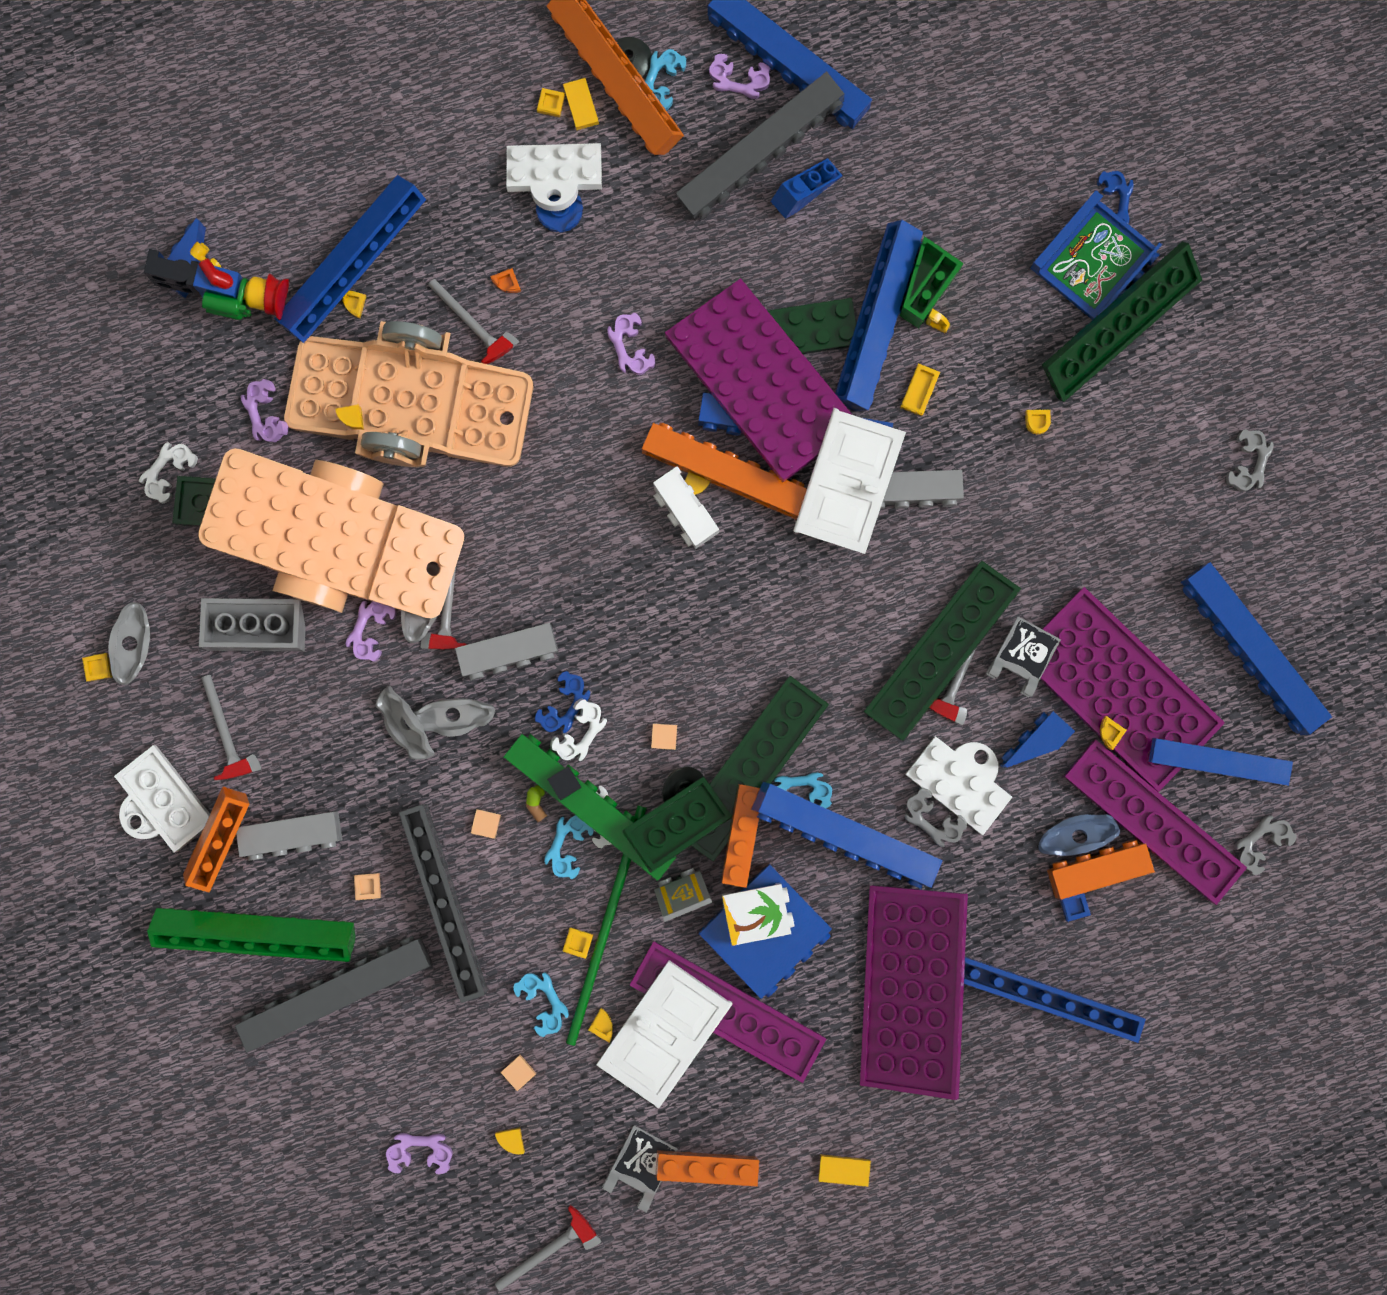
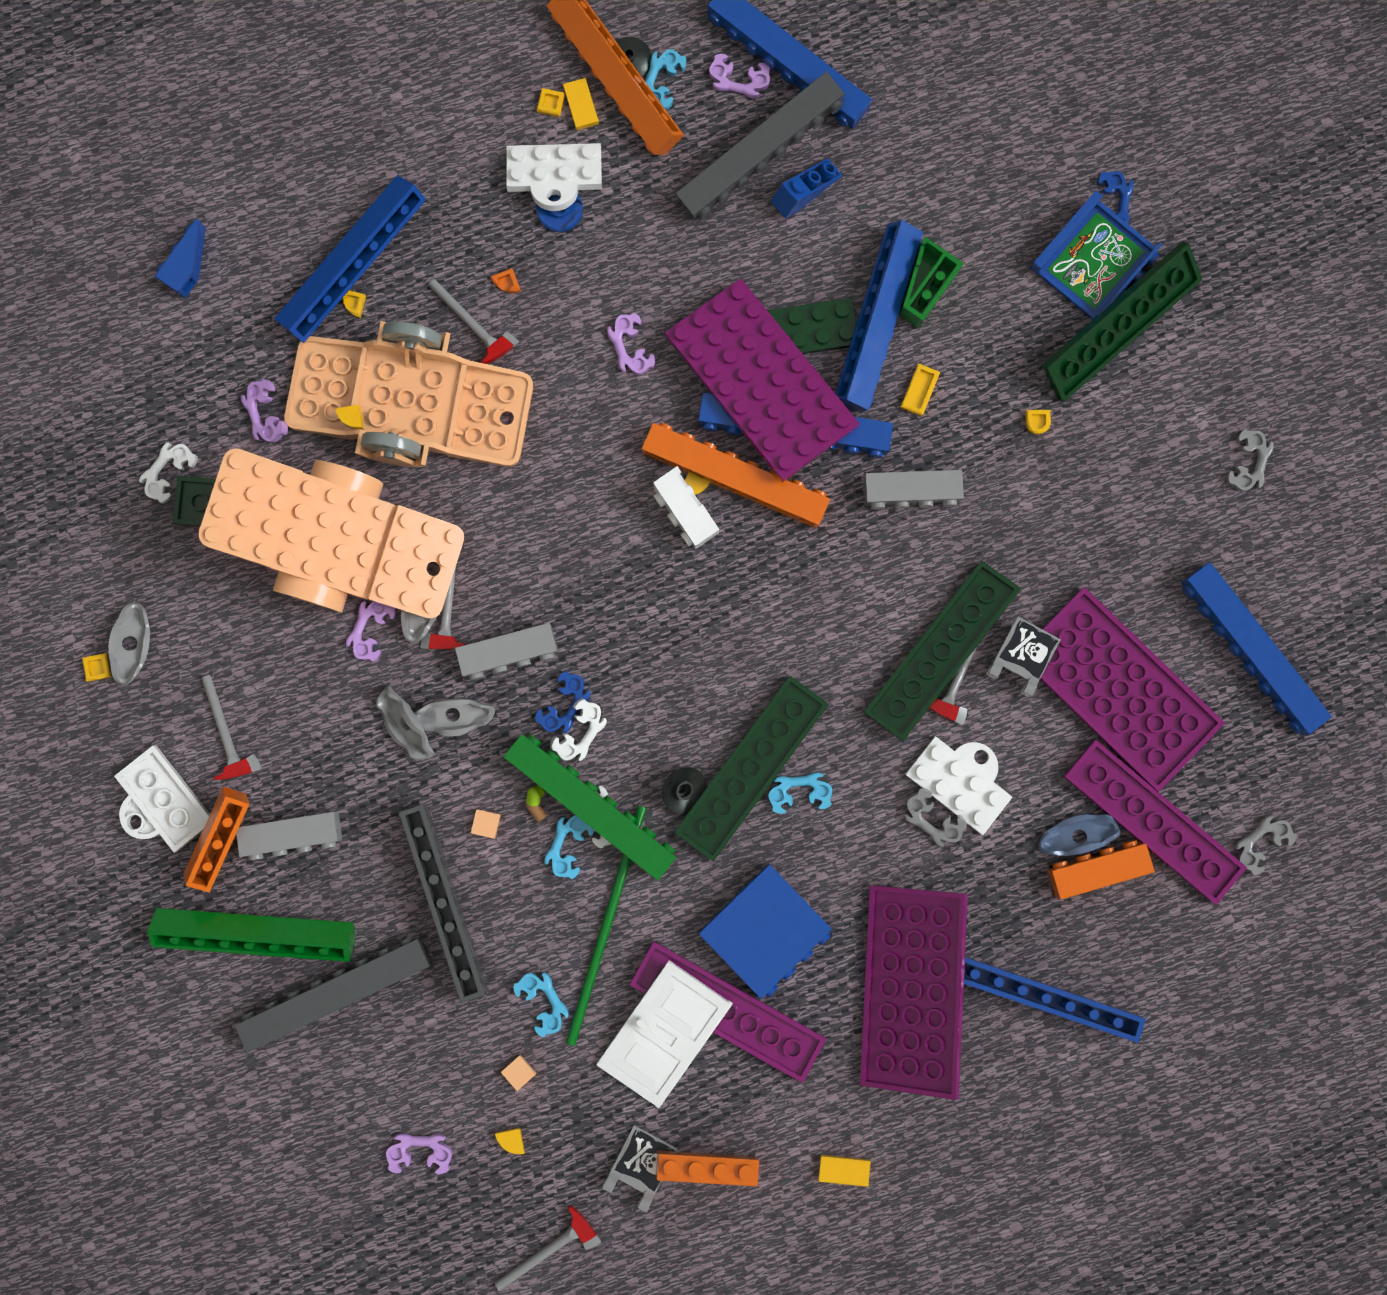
(222, 290): piece -> none
(251, 625): light grey slope -> none
(367, 886): light nougat tile -> none
(564, 783): black tile -> none
(577, 942): yellow tile -> none
(602, 1026): yellow tile -> none
(664, 736): light nougat tile -> none
(677, 824): dark green plate -> none
(682, 894): light grey slope -> none
(741, 838): orange brick -> none
(757, 914): white panel -> none
(847, 835): blue brick -> none
(849, 481): white door -> none
(938, 321): yellow tile -> none
(1045, 737): blue slope -> none
(1075, 907): blue tile -> none
(1111, 732): yellow tile -> none
(1220, 761): blue tile -> none

